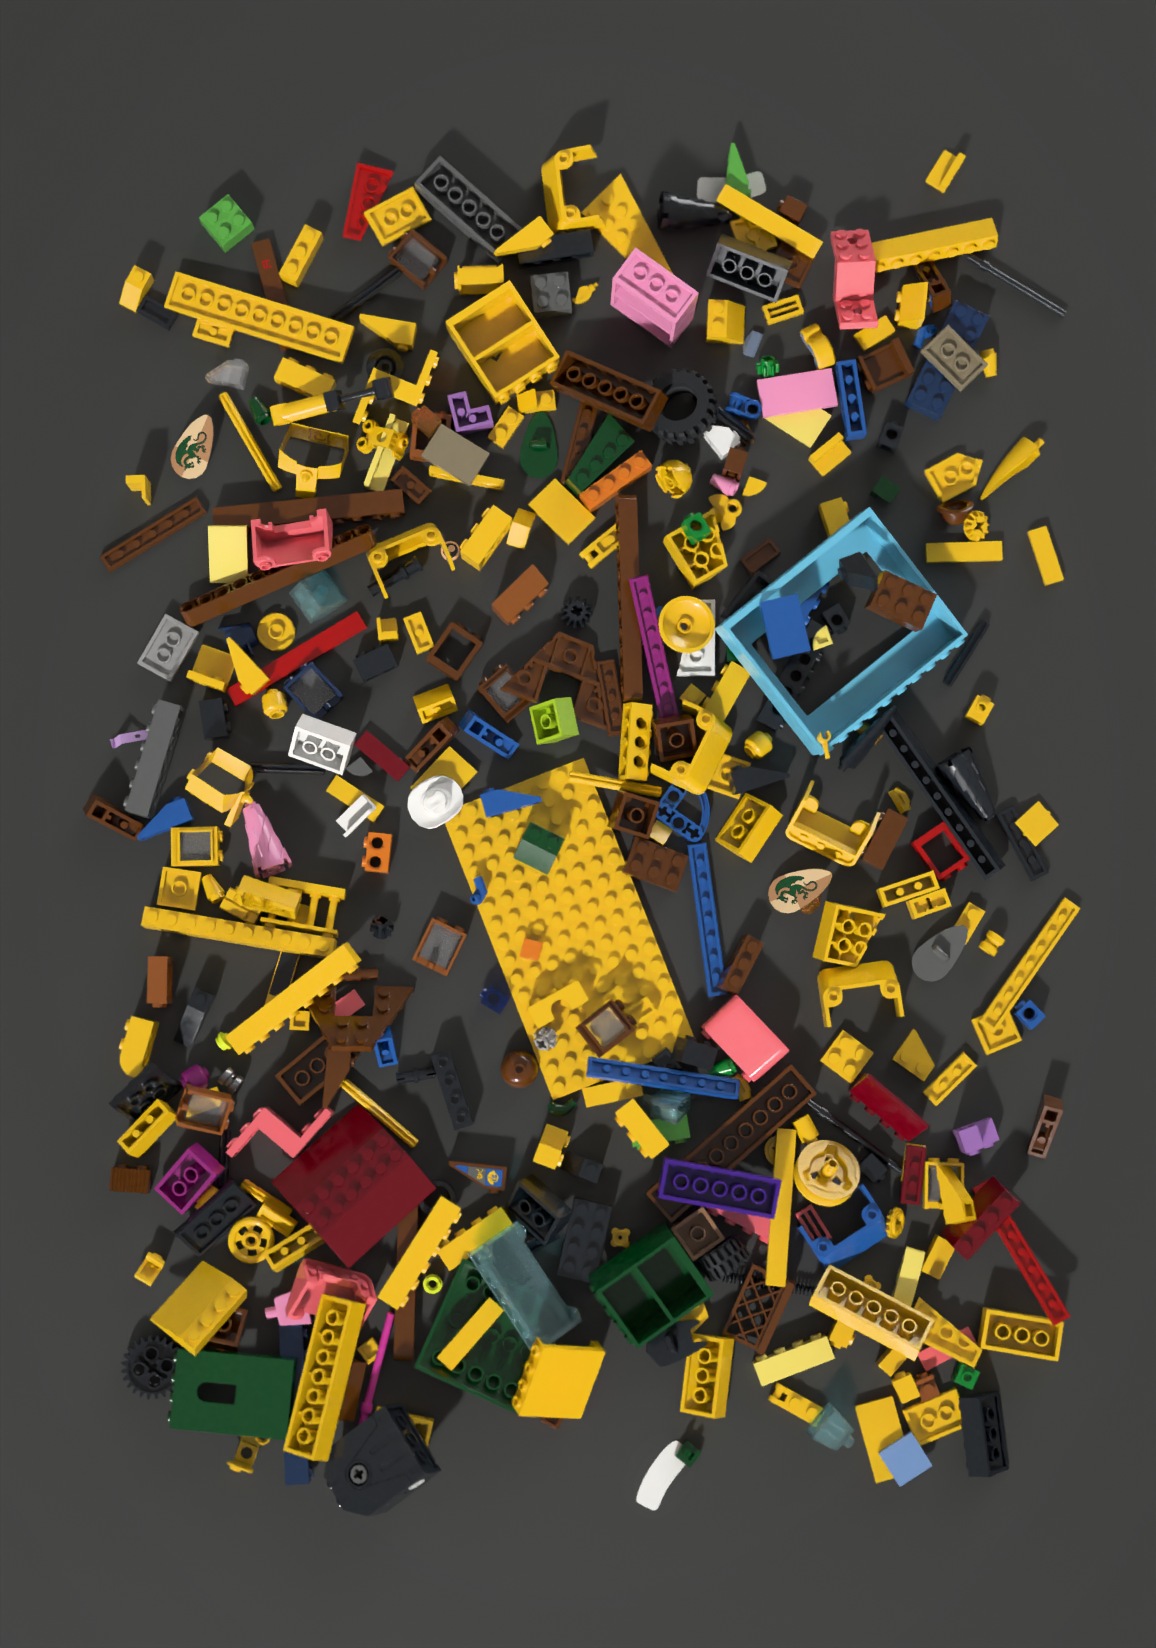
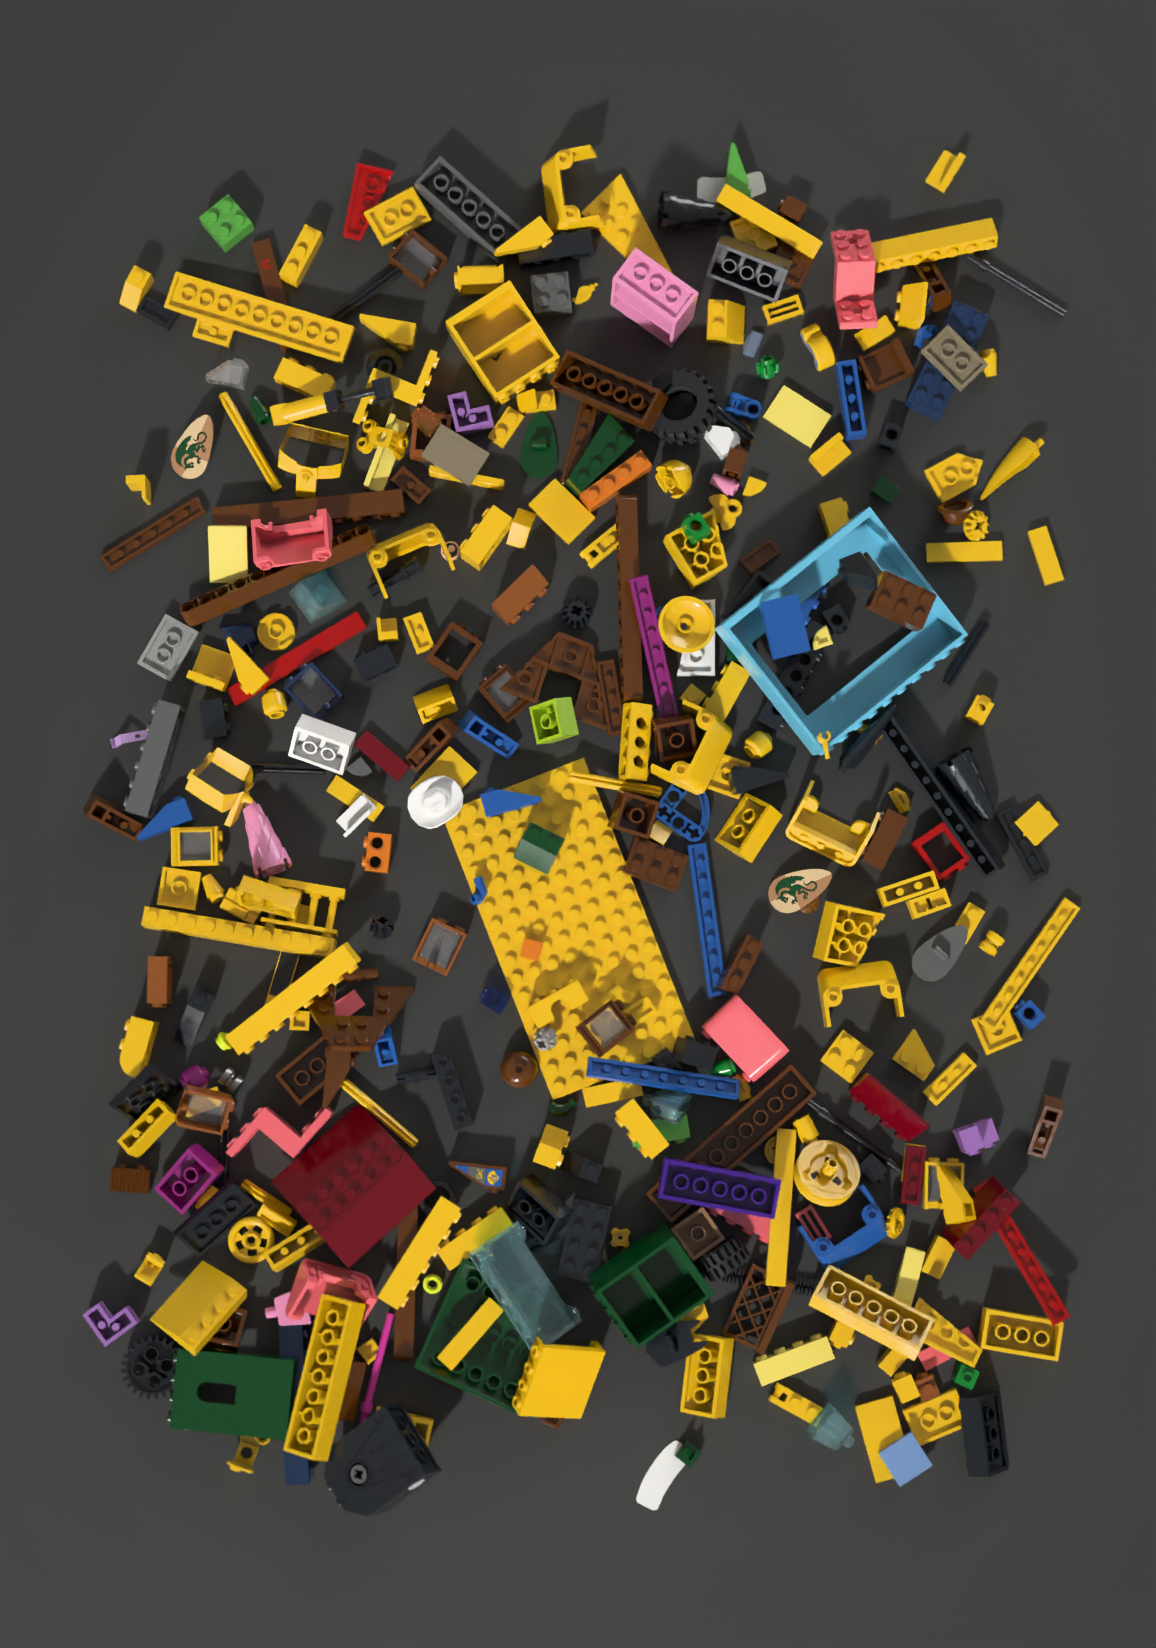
(108, 1326): none -> medium lavender brick
(797, 393): bright pink tile -> none

